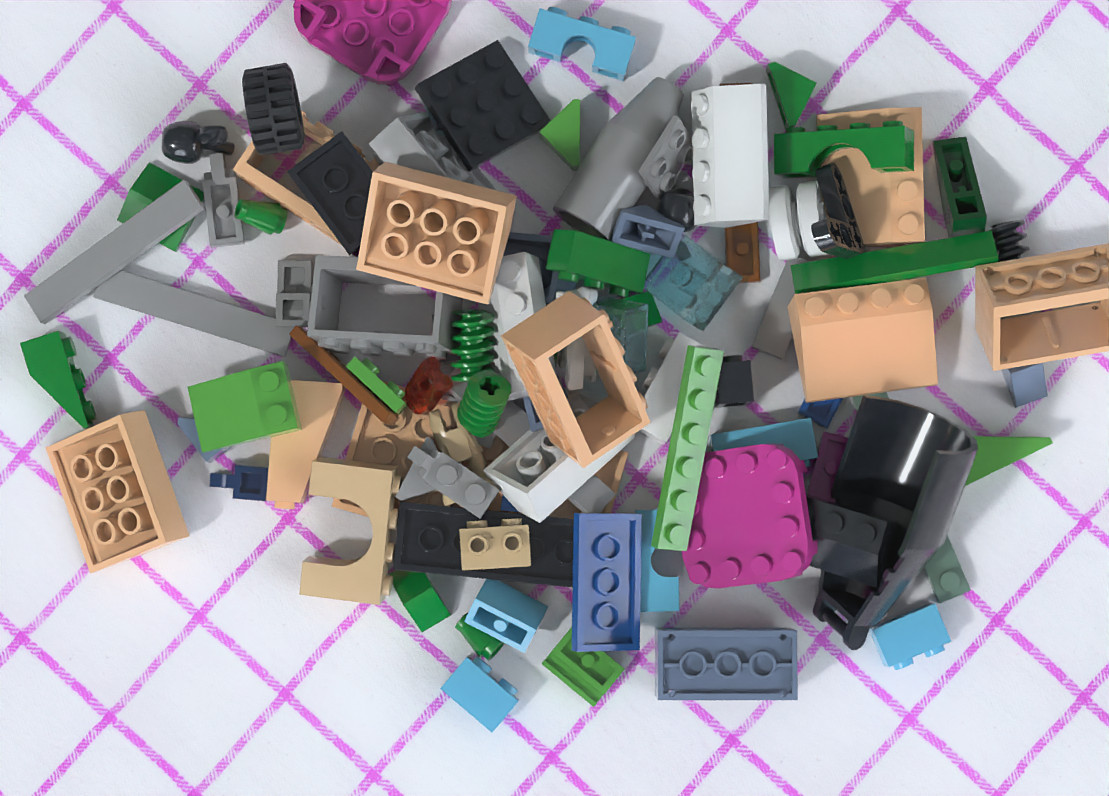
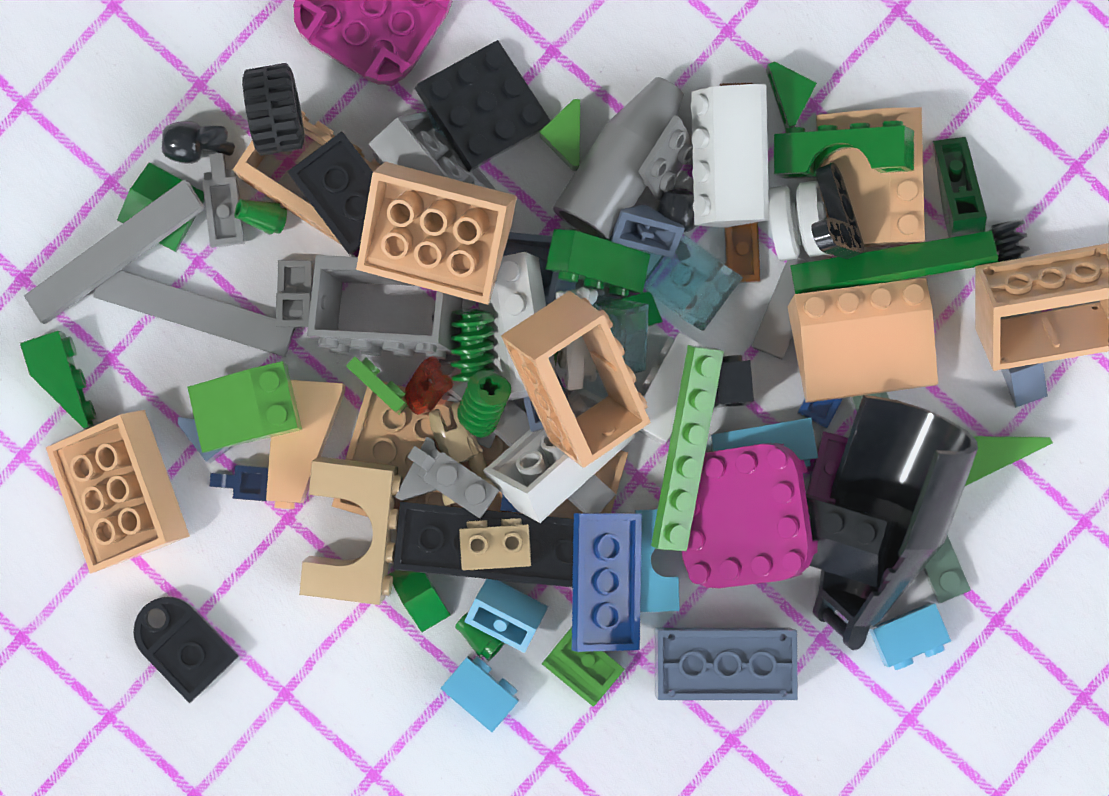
(184, 648): none -> black plate
(345, 376): dark orange tile -> none
(555, 31): medium azure arch -> none

